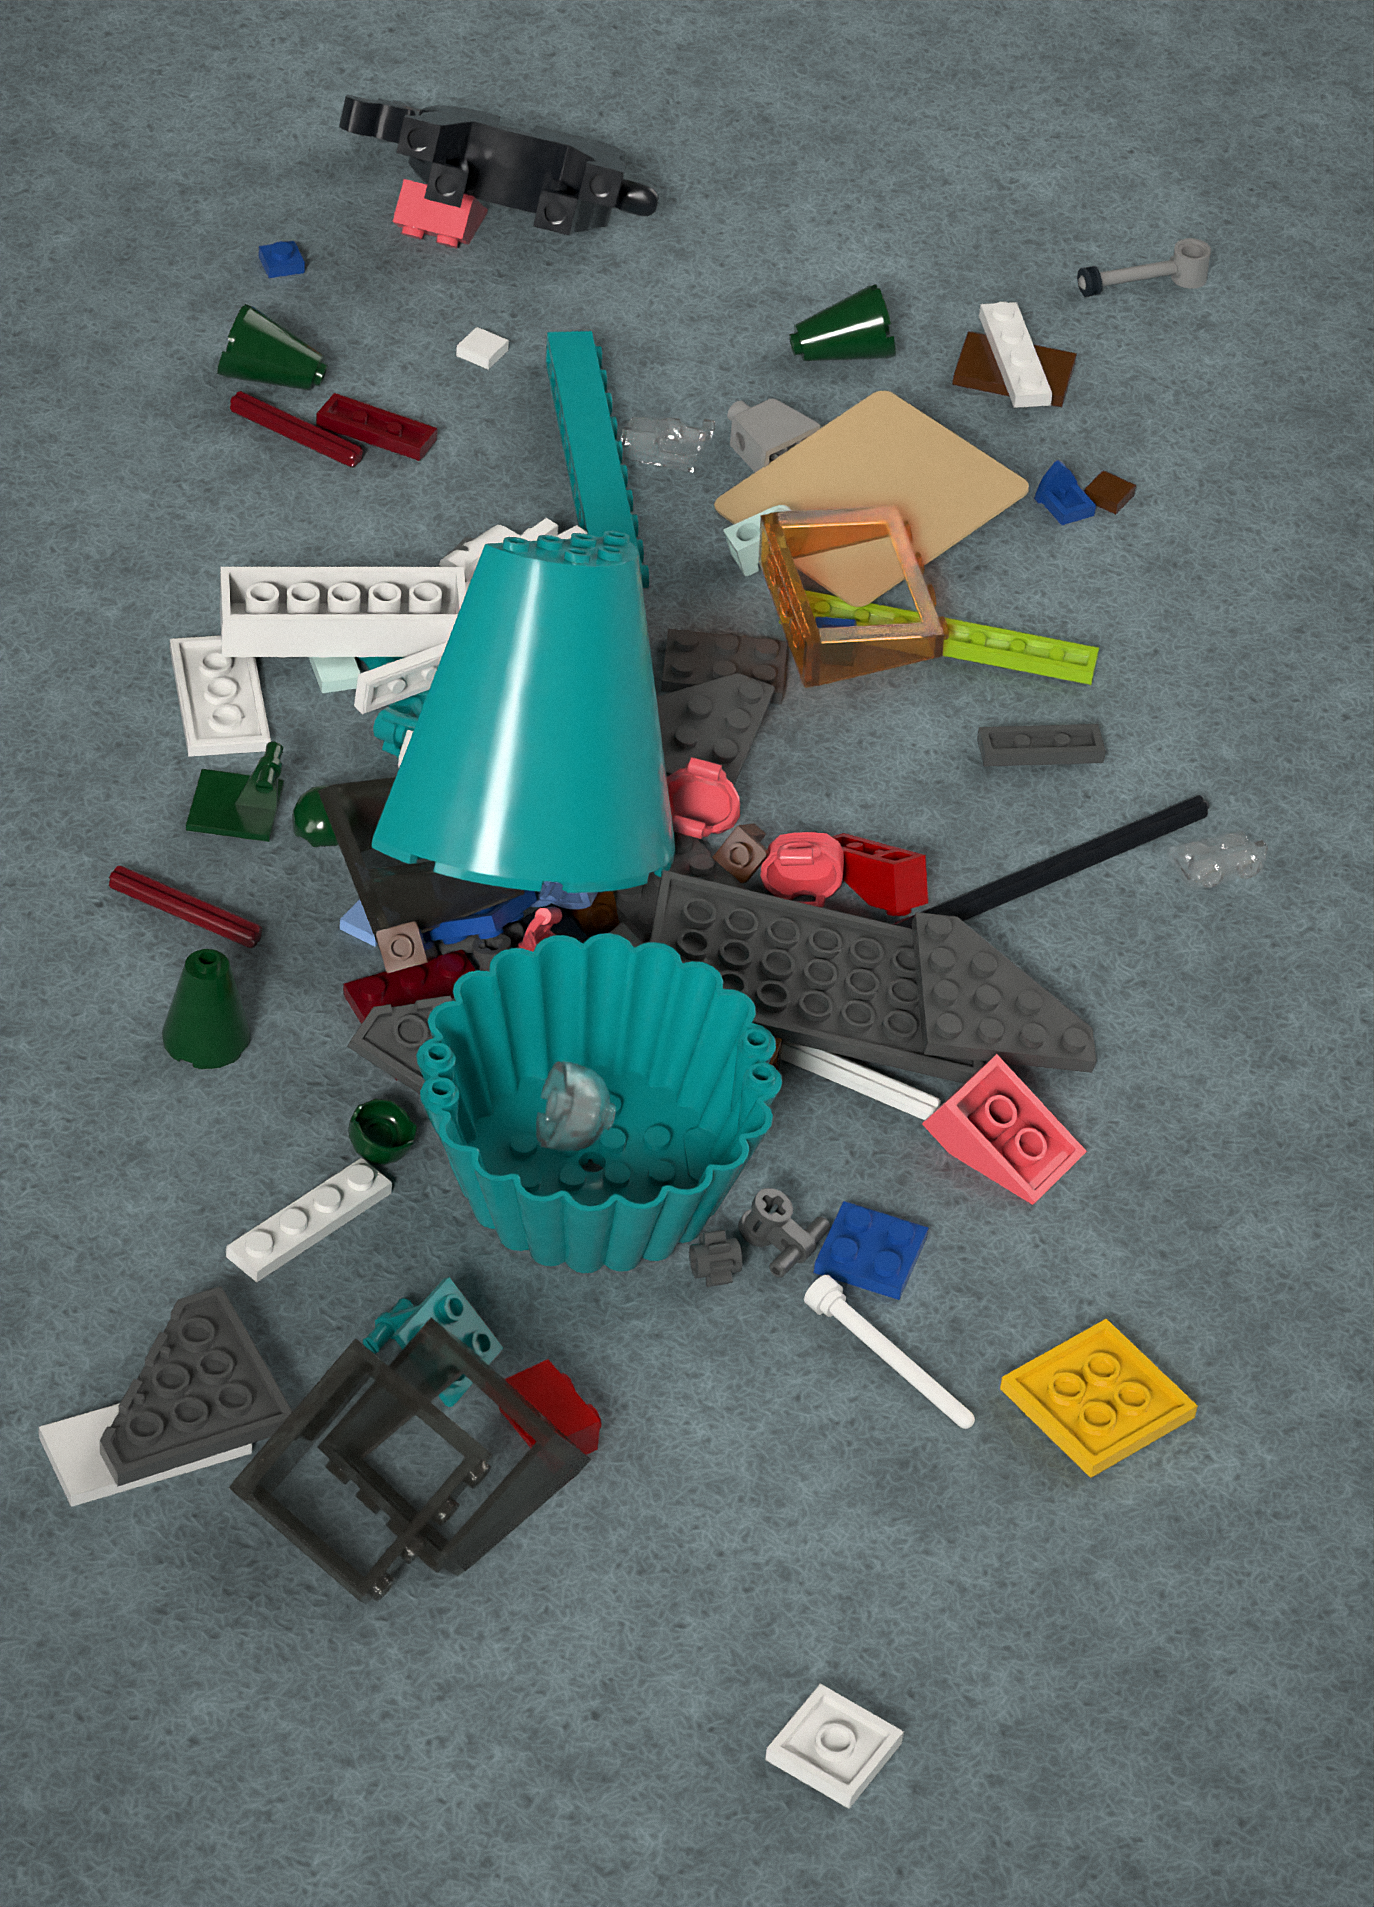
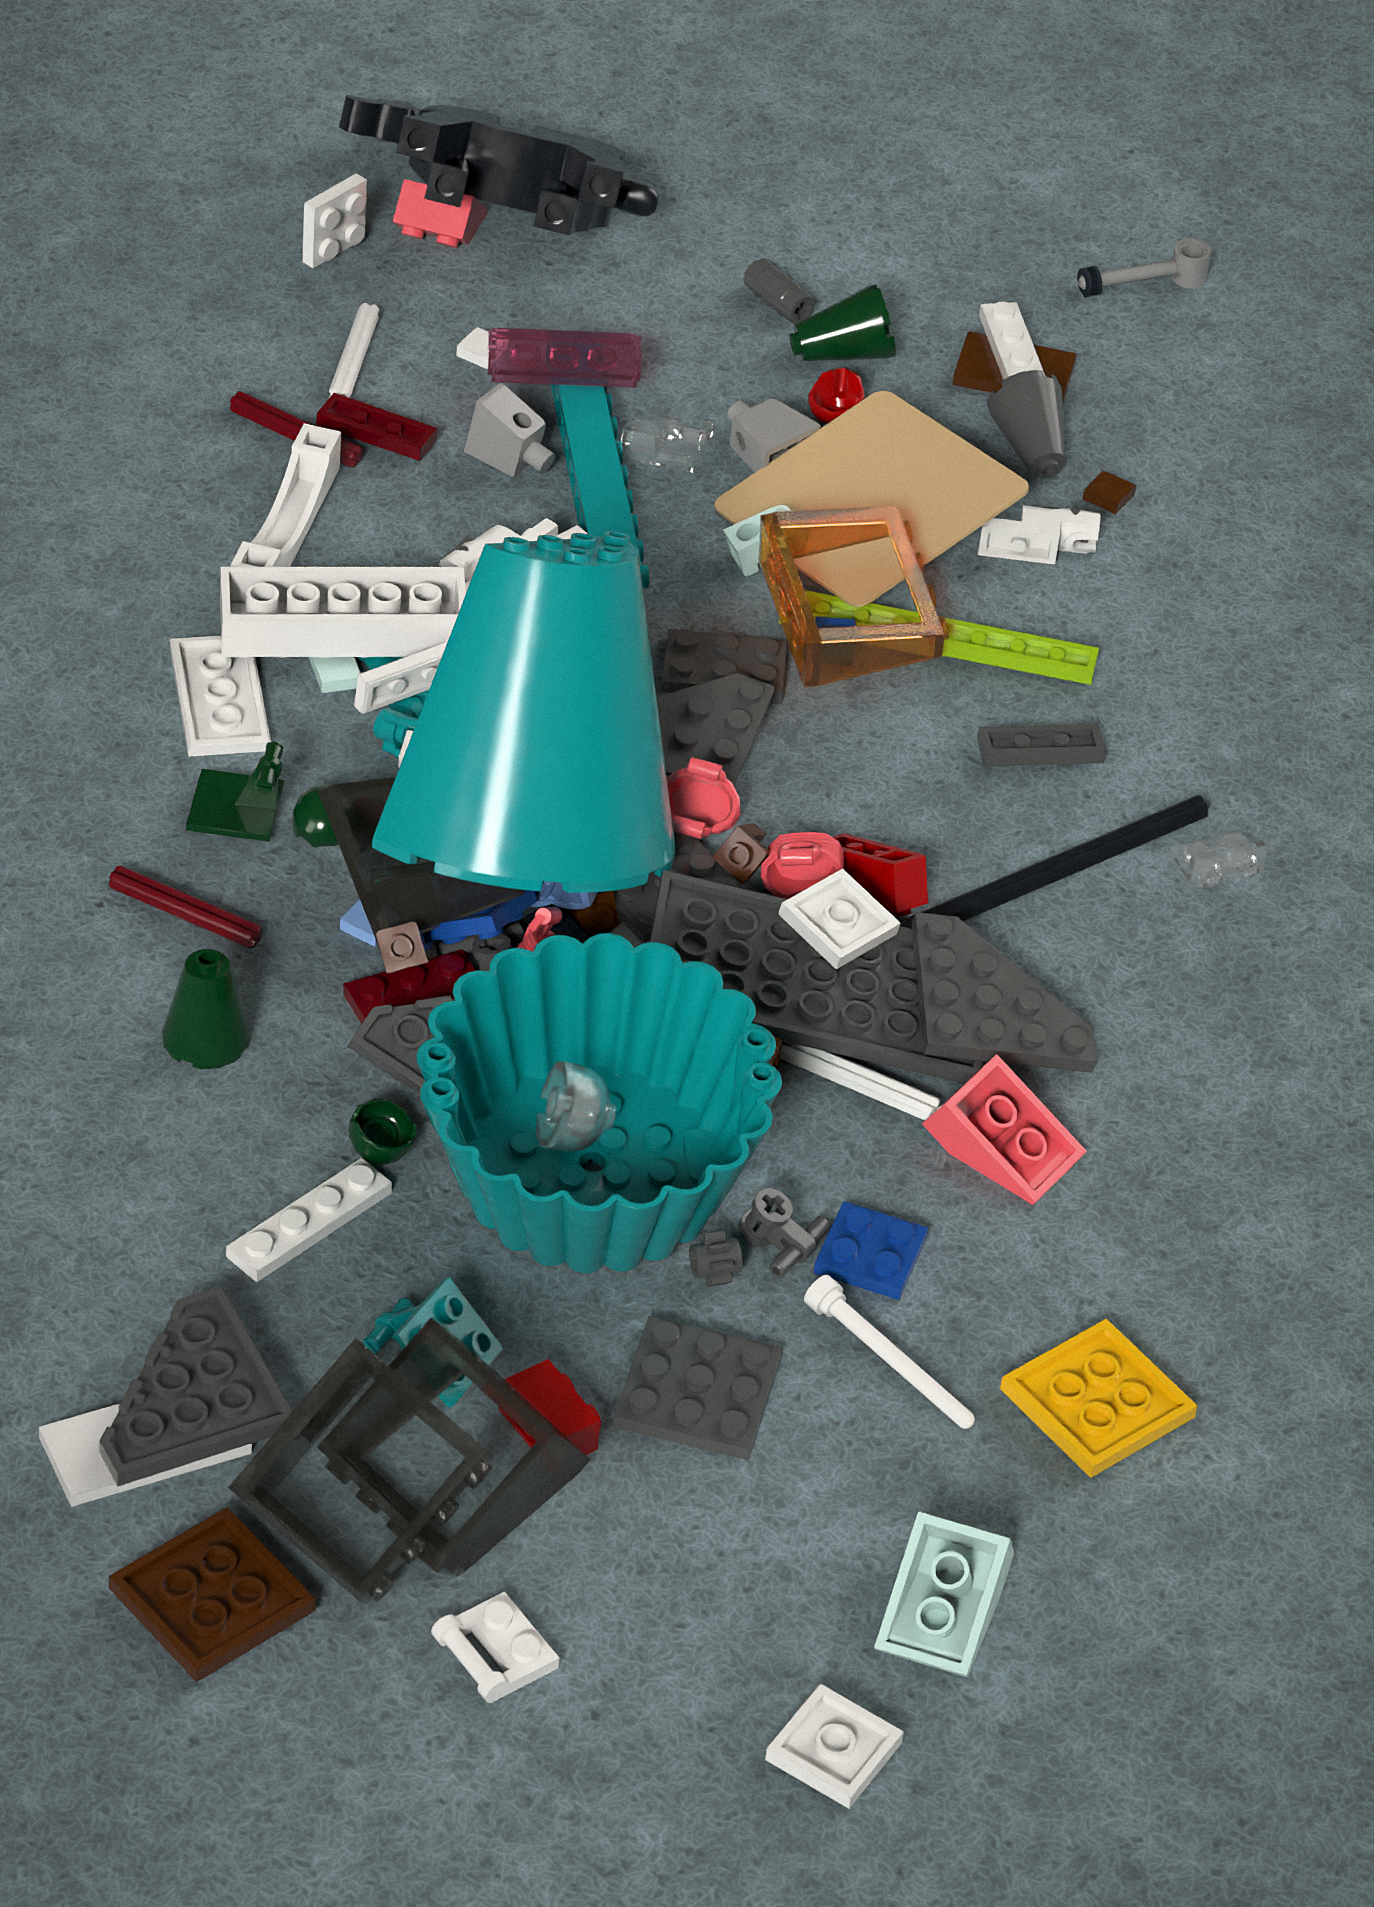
(211, 1594): none -> reddish brown plate
(269, 353): dark green cone -> none
(281, 259): blue plate -> none
(301, 494): none -> white arch
(334, 220): none -> white plate
(355, 350): none -> white axle
(506, 1638): none -> white plate
(507, 433): none -> light grey torso
(564, 357): none -> clear pink brick
(698, 1387): none -> dark grey plate
(779, 291): none -> dark grey axle
(835, 394): none -> red hair
(839, 918): none -> white plate
(945, 1594): none -> light aqua slope
(1032, 420): none -> dark grey cone
(1040, 534): none -> white plate
(1063, 496): blue tile -> none

